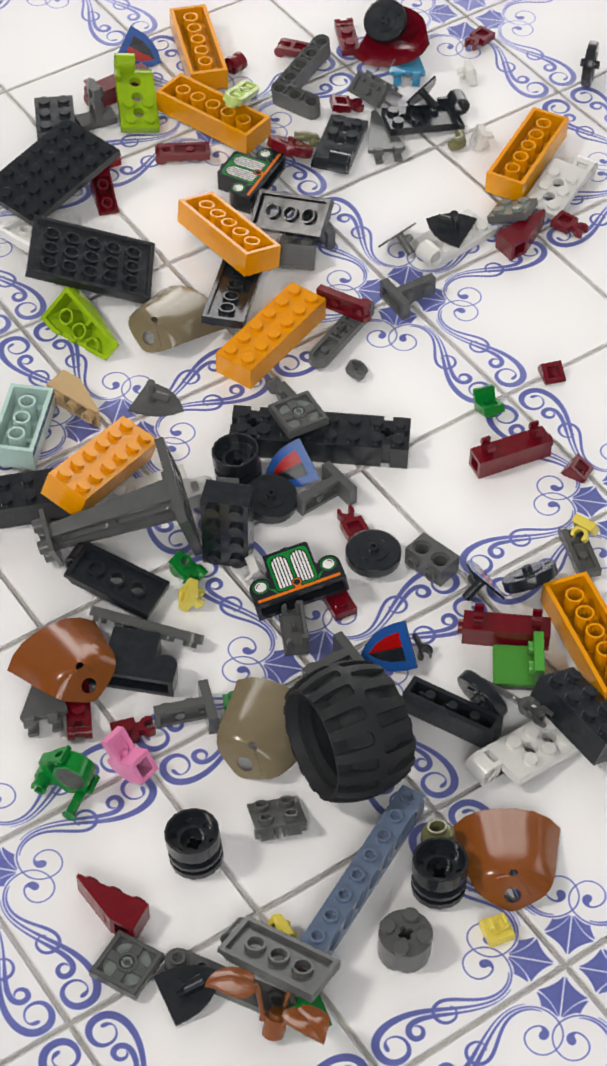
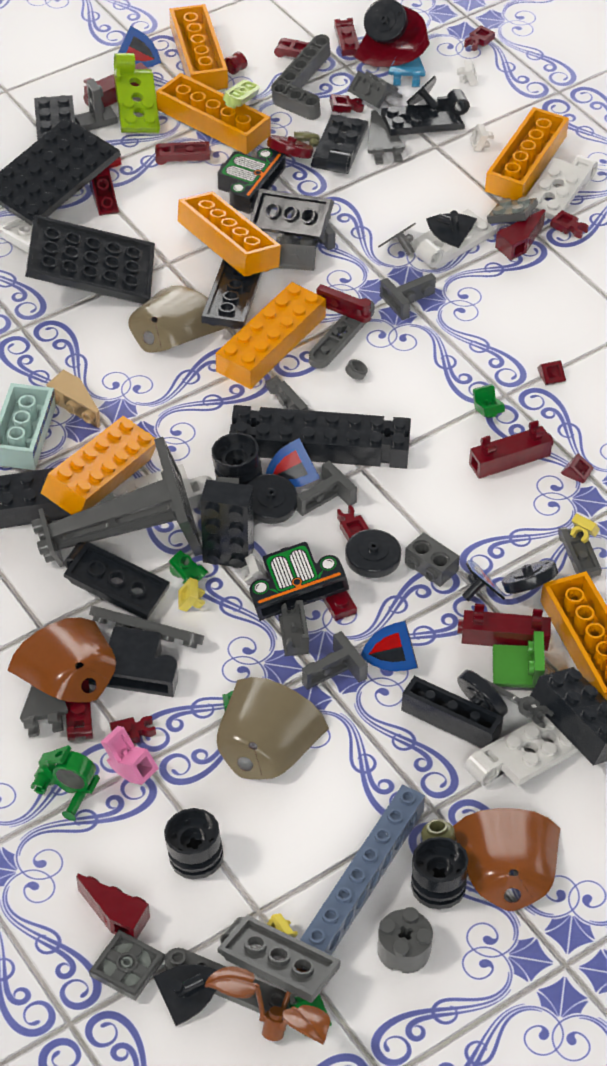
(80, 323): lime wedge -> none
(156, 401): dark grey shield -> none
(189, 710): dark grey bracket -> none
(277, 814): dark grey hinge -> none
(298, 414): dark grey piece -> none
(349, 731): black tyre -> none
(422, 647): black hand -> none
(458, 141): olive arm -> none
(496, 930): light yellow tile -> none
(590, 63): black wheel -> none

